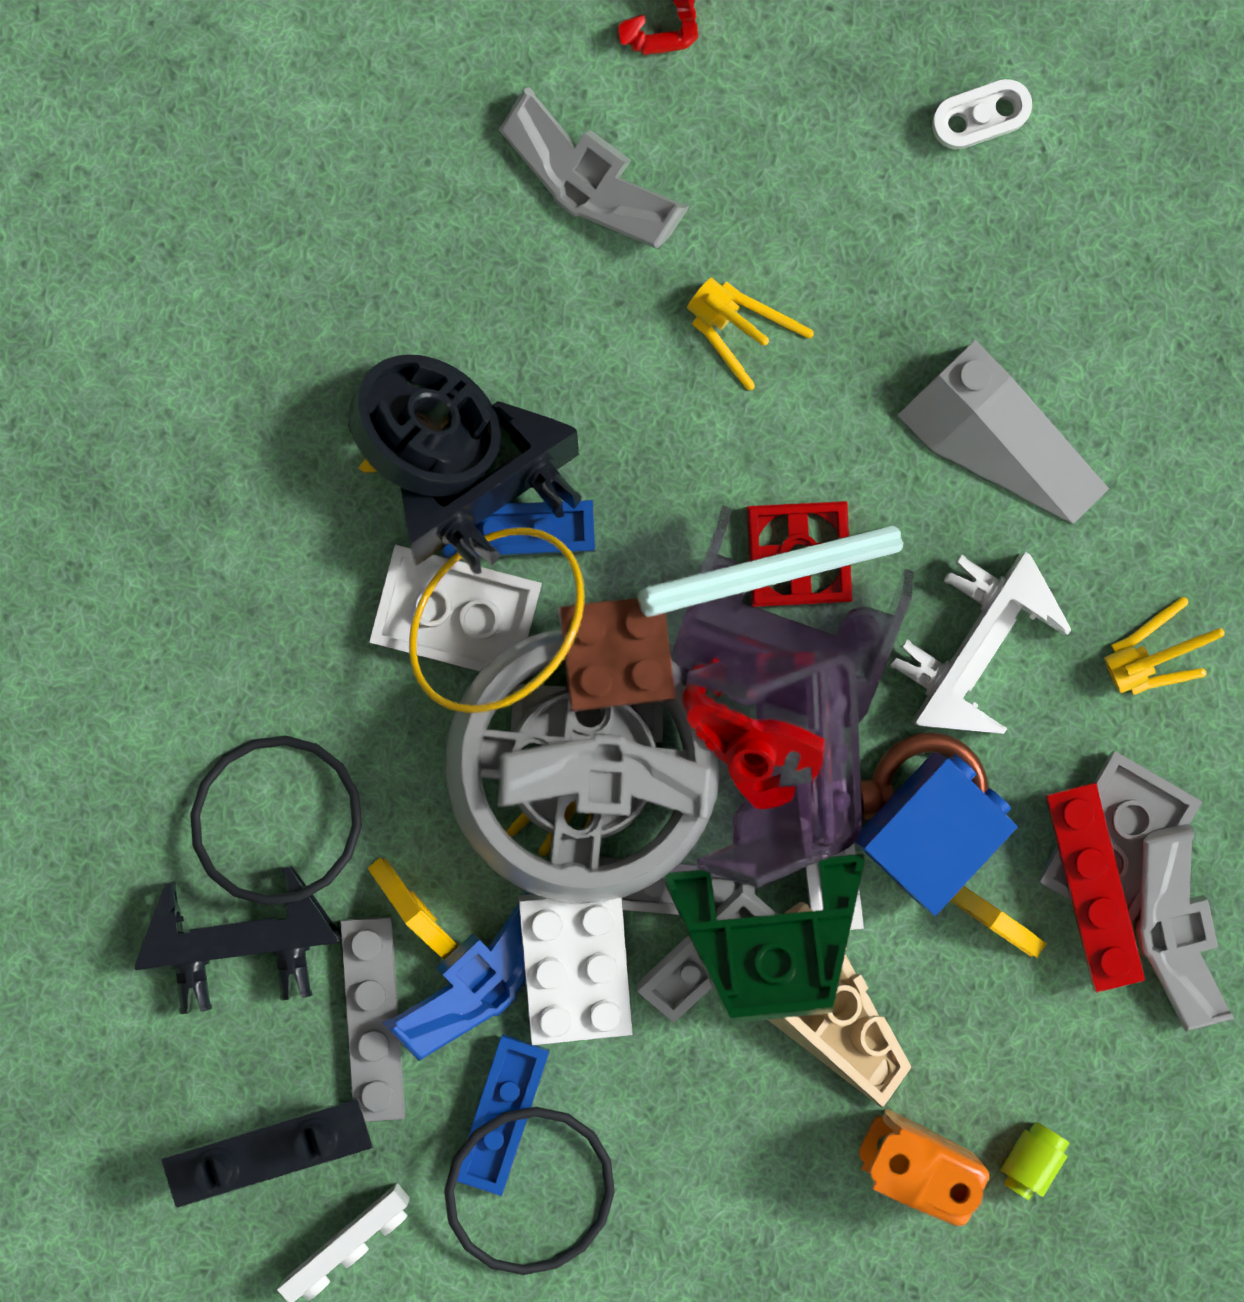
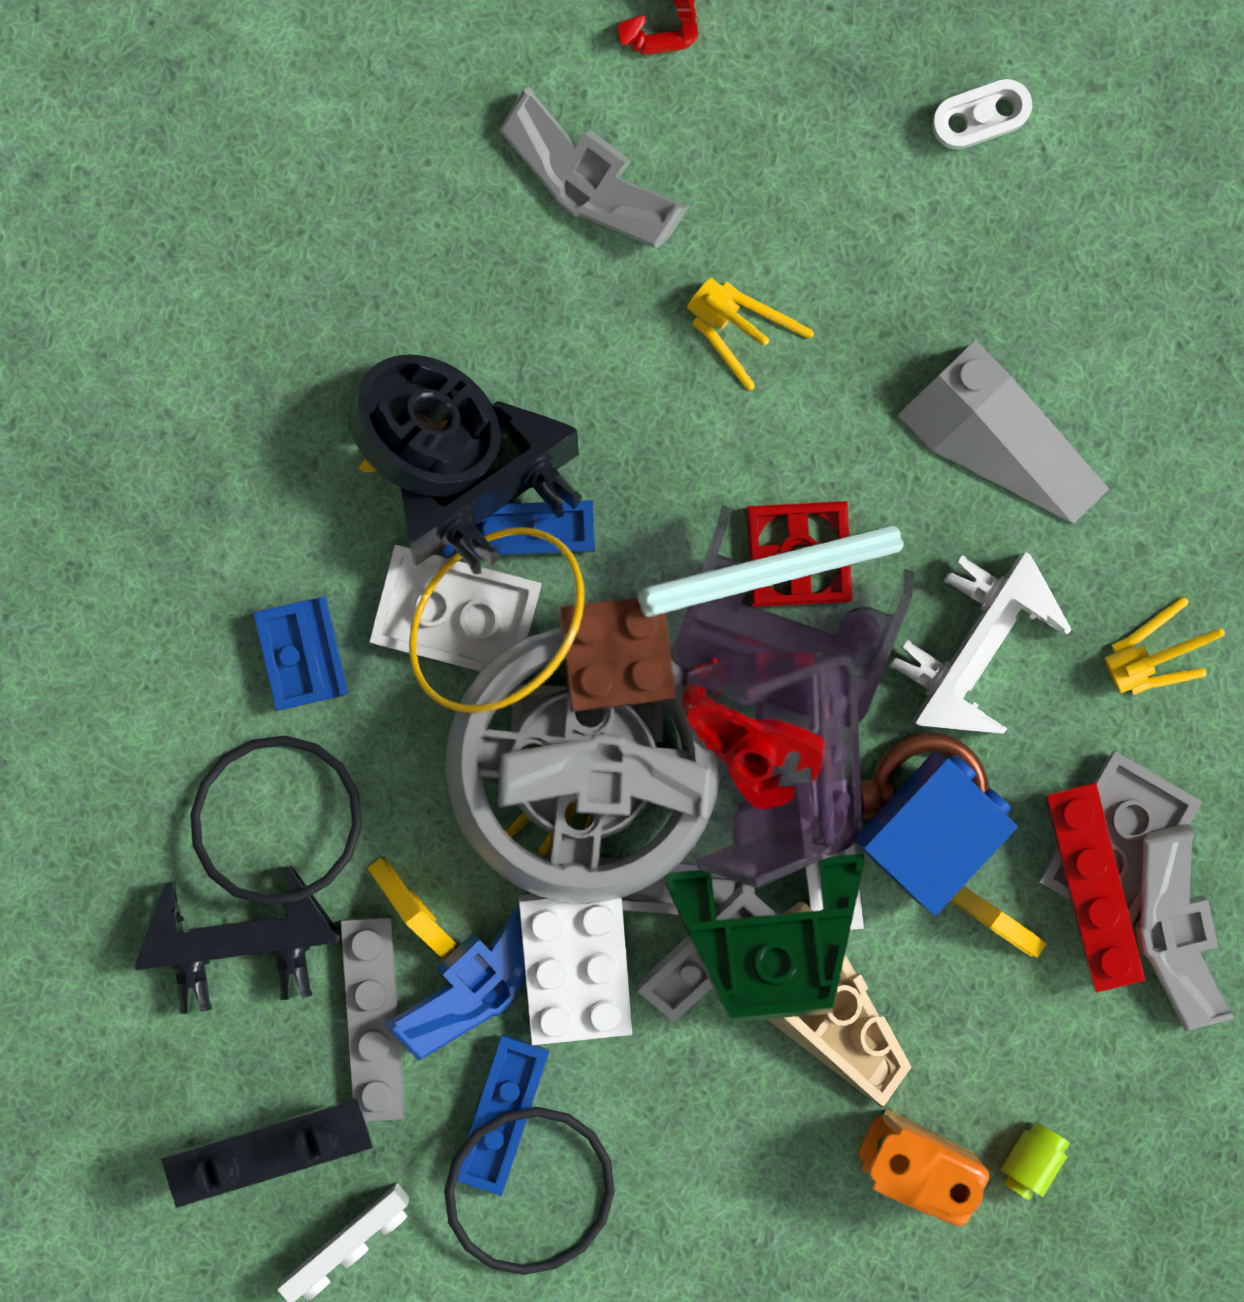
(301, 653): none -> blue plate

